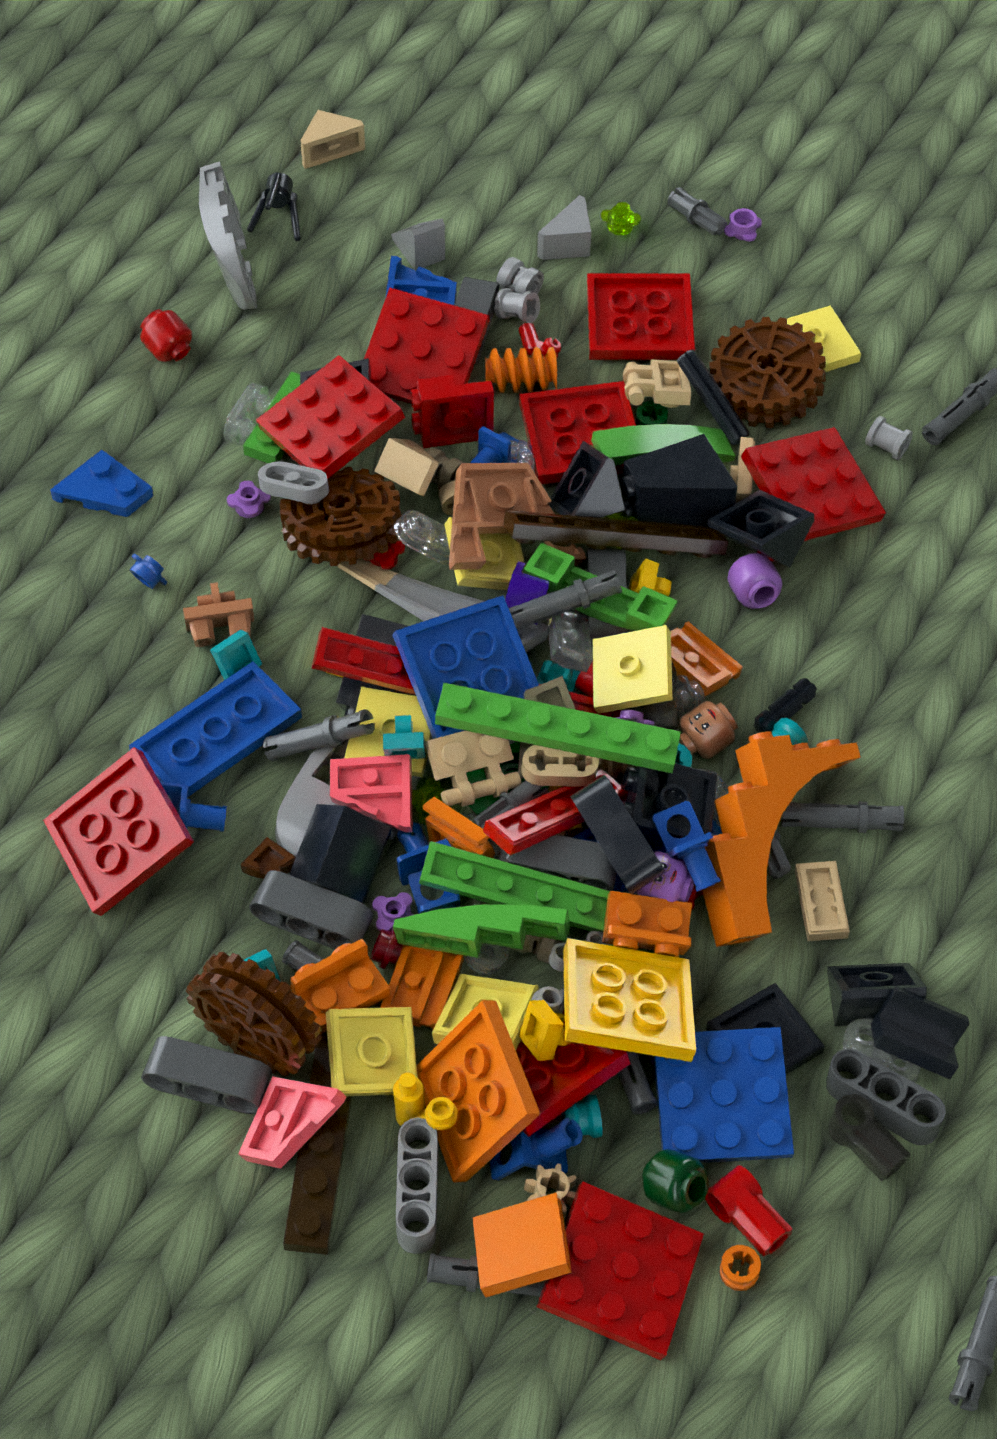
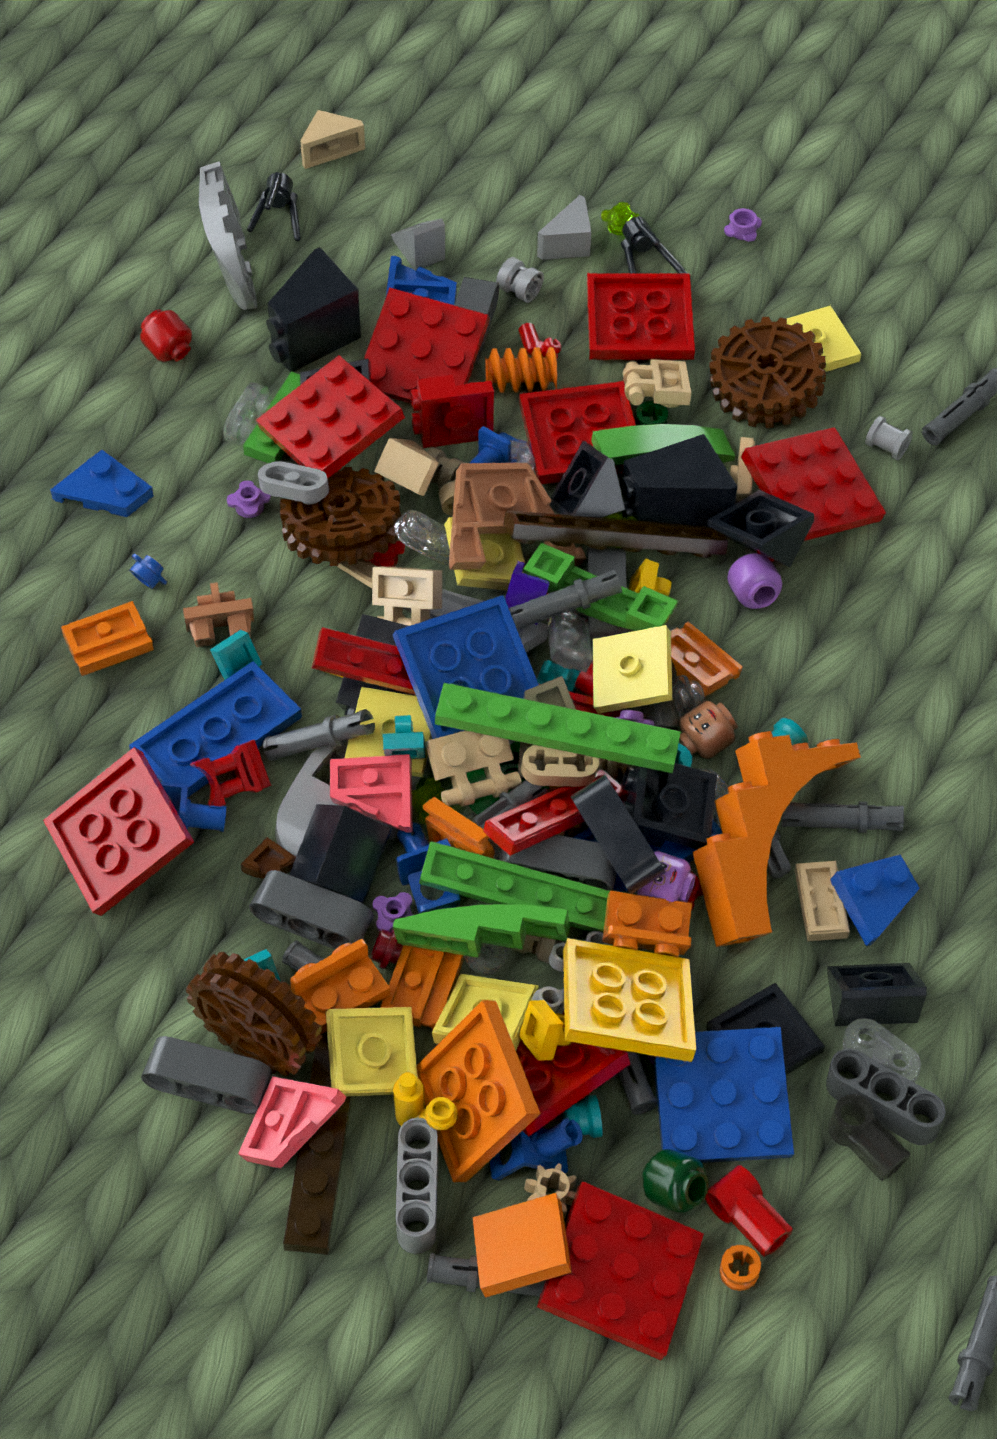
(107, 638): none -> orange plate
(248, 768): none -> red piece
(313, 313): none -> black slope
(409, 589): none -> tan plate
(518, 305): light grey bush -> none
(641, 239): none -> black plant
(690, 847): blue bracket -> none
(697, 211): dark grey axle -> none
(712, 396): black axle -> none
(786, 705): black axle -> none
(875, 894): none -> blue wing
(919, 1031): black panel -> none

